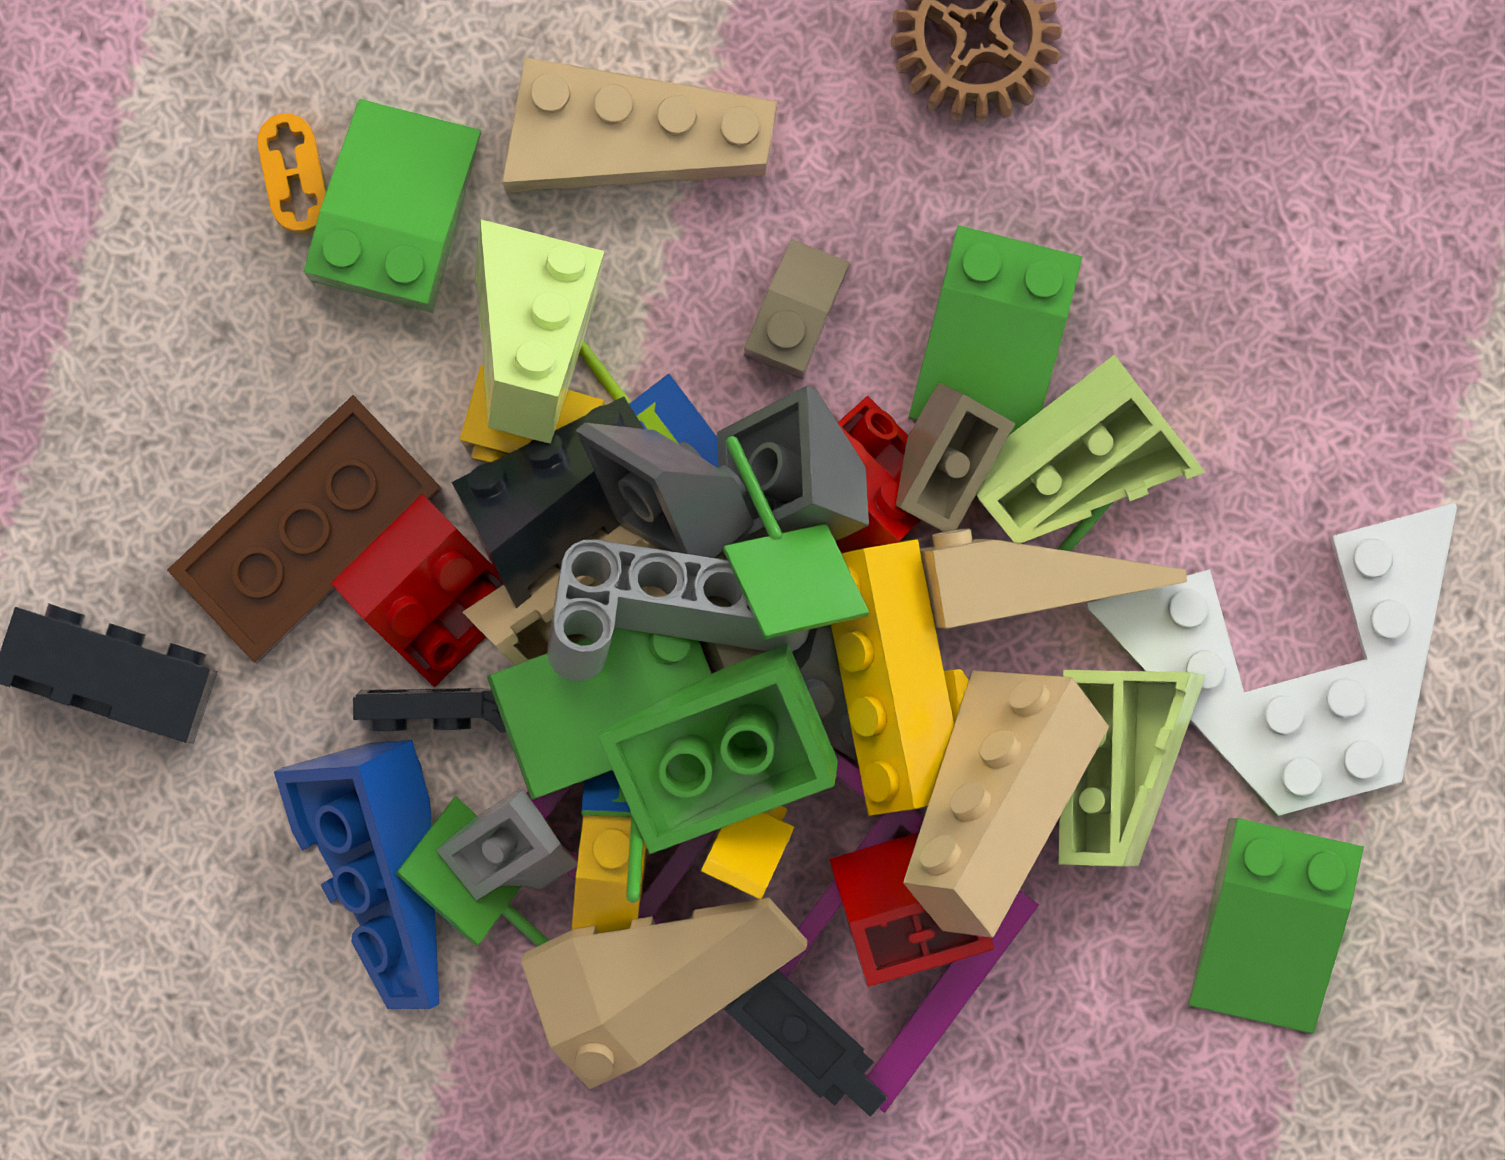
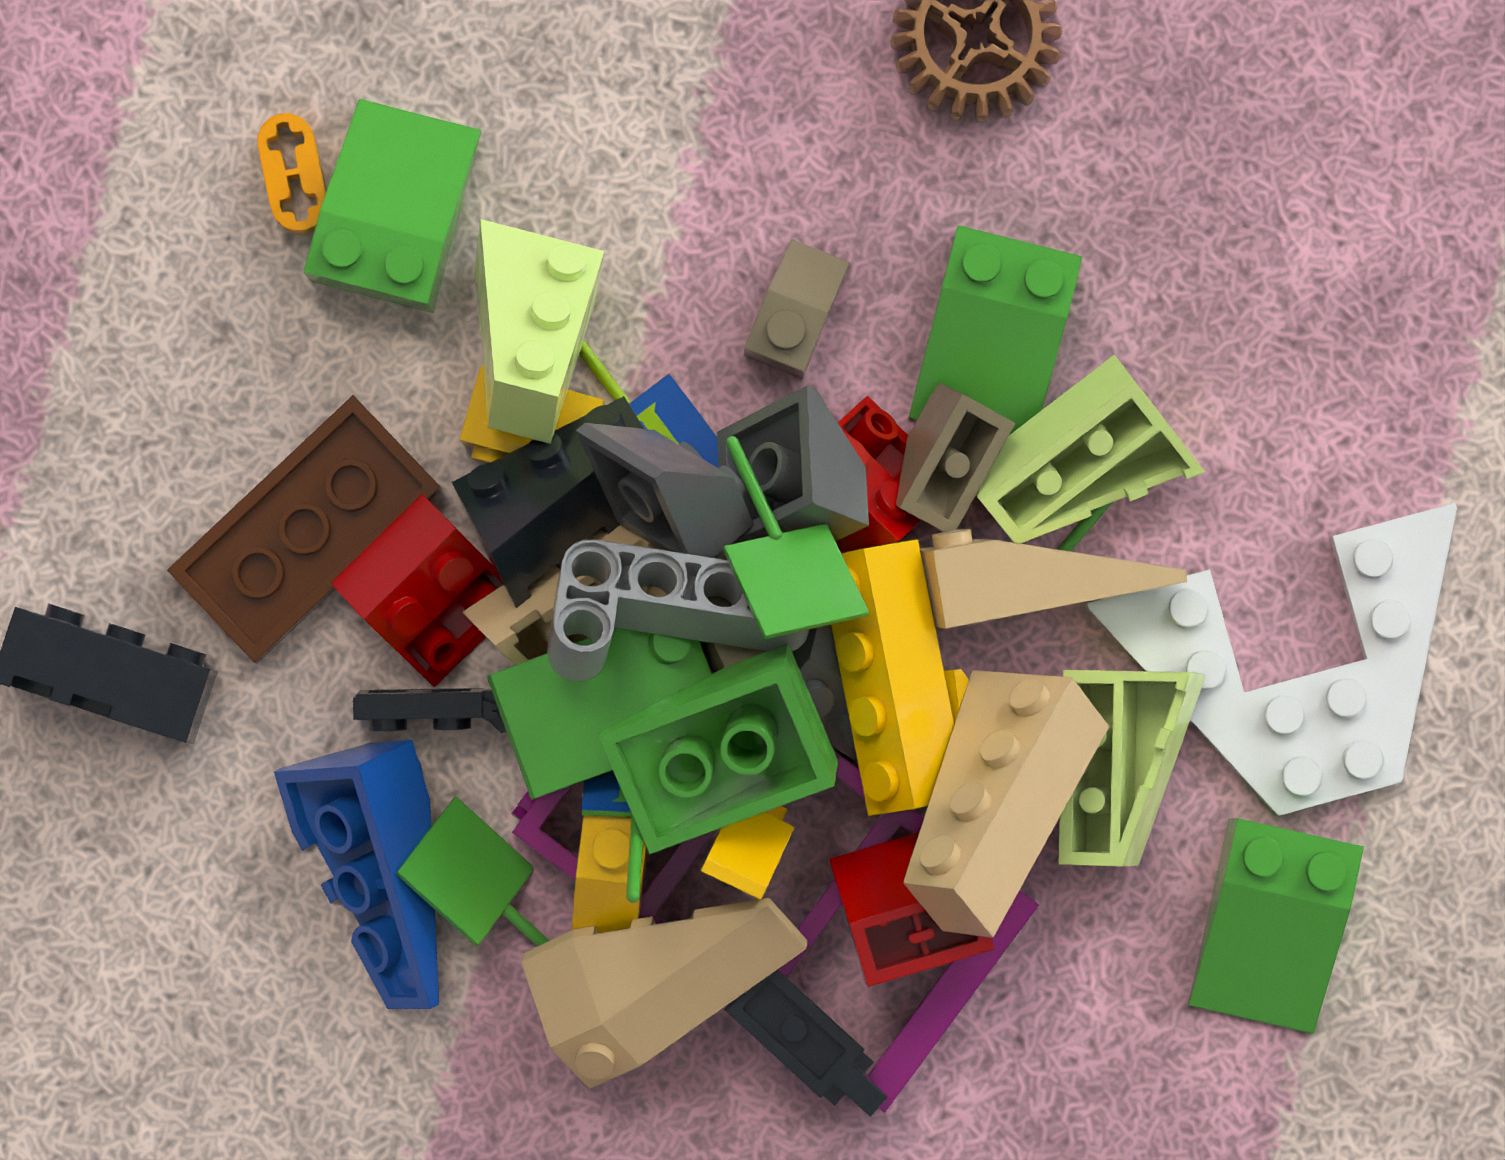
(506, 848): light grey slope -> none
(616, 128): tan wedge -> none

